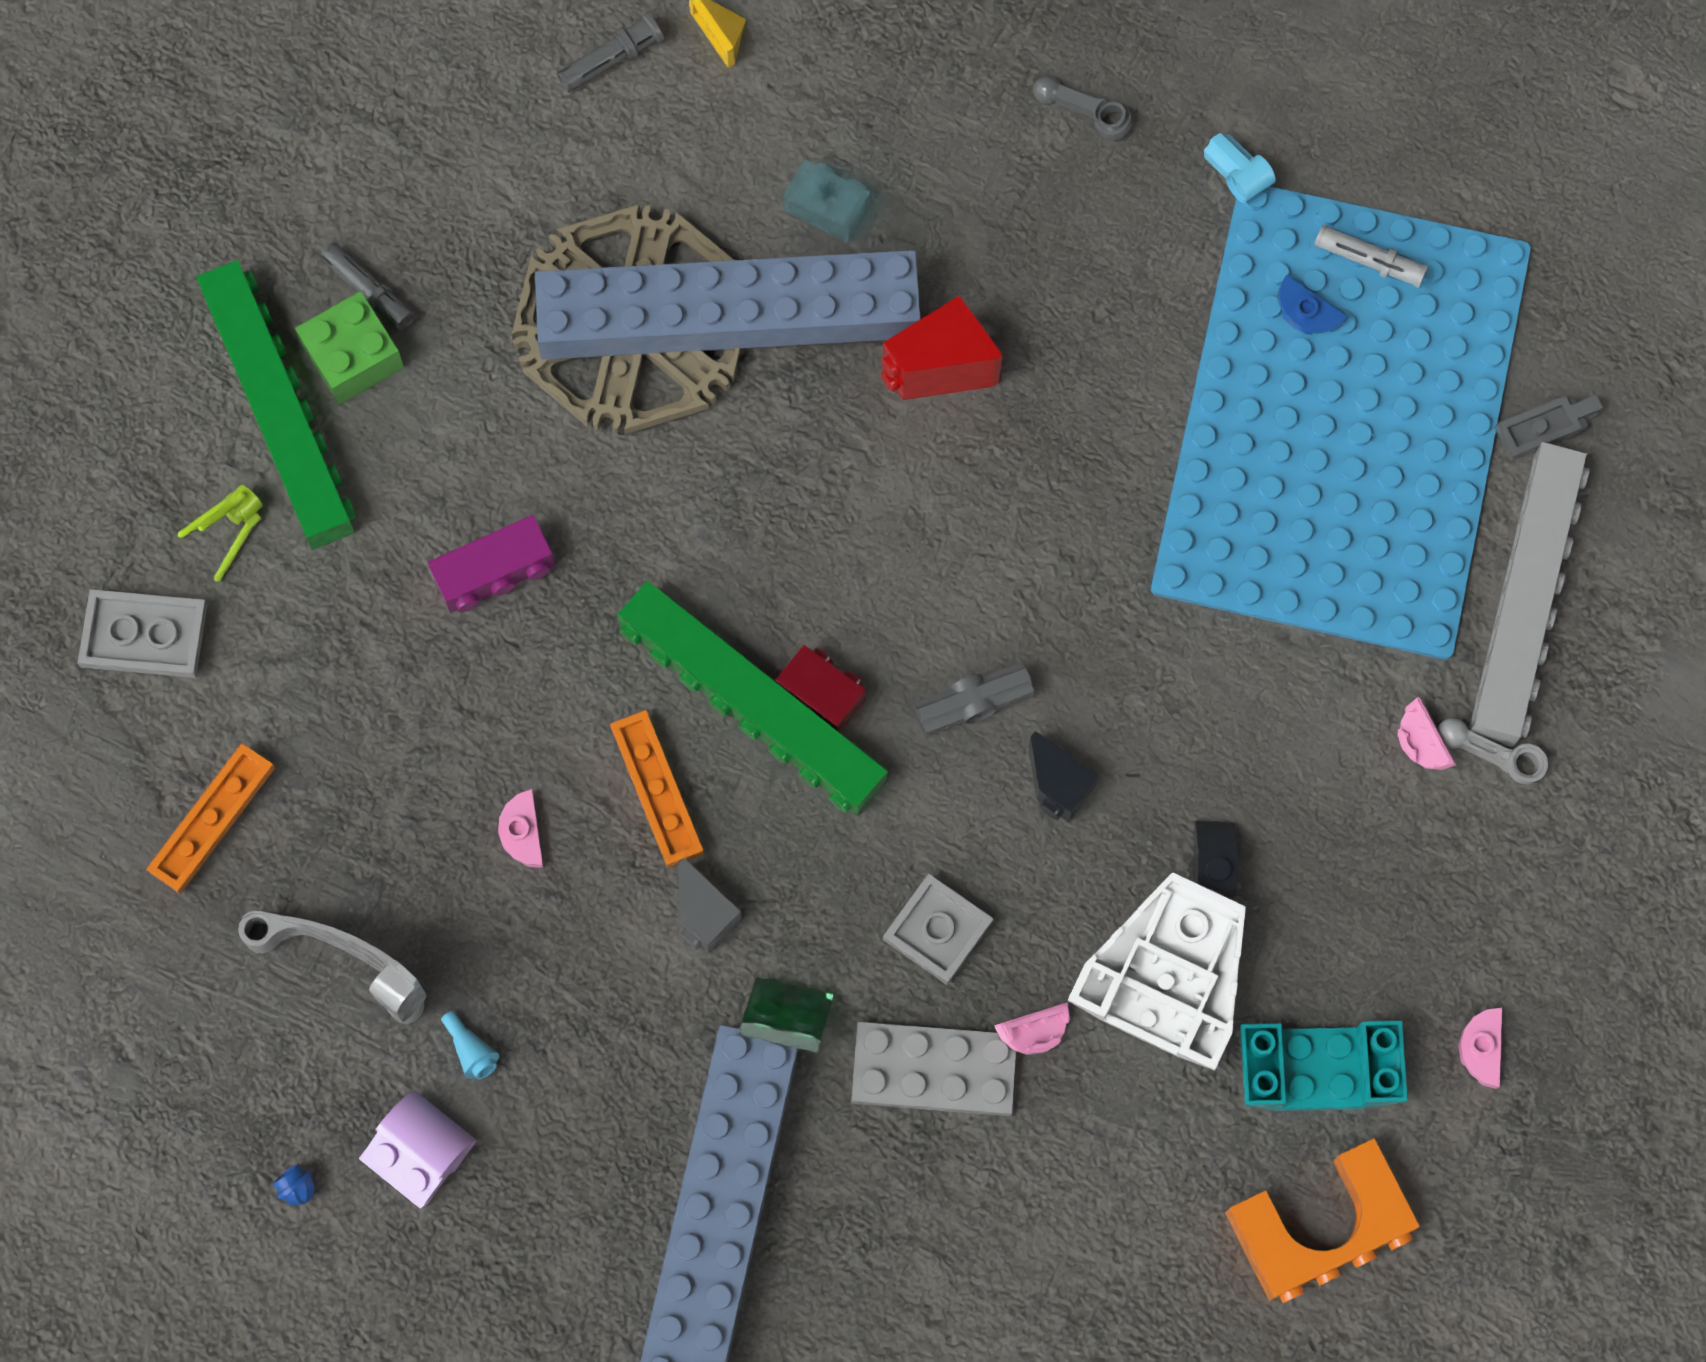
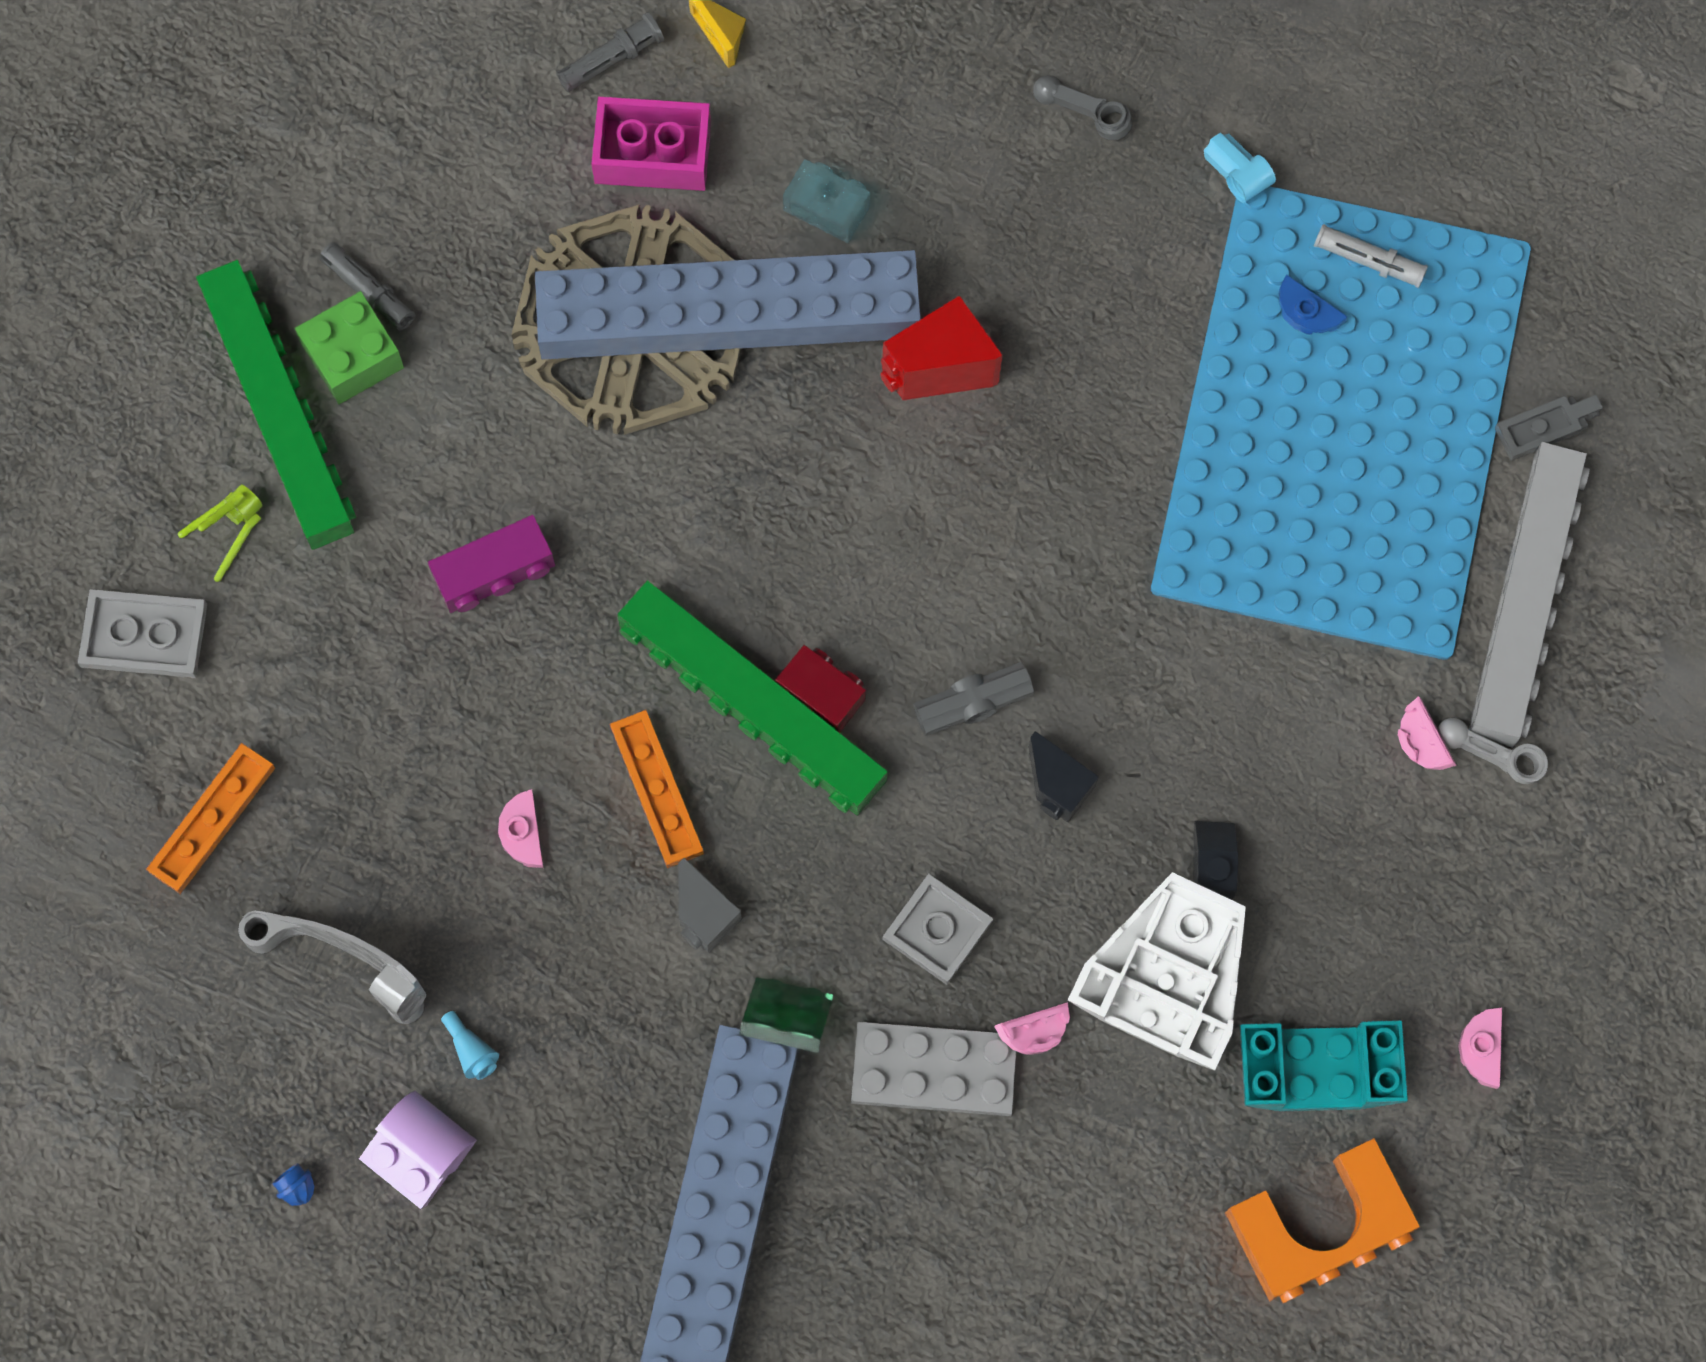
(651, 143): none -> dark pink brick

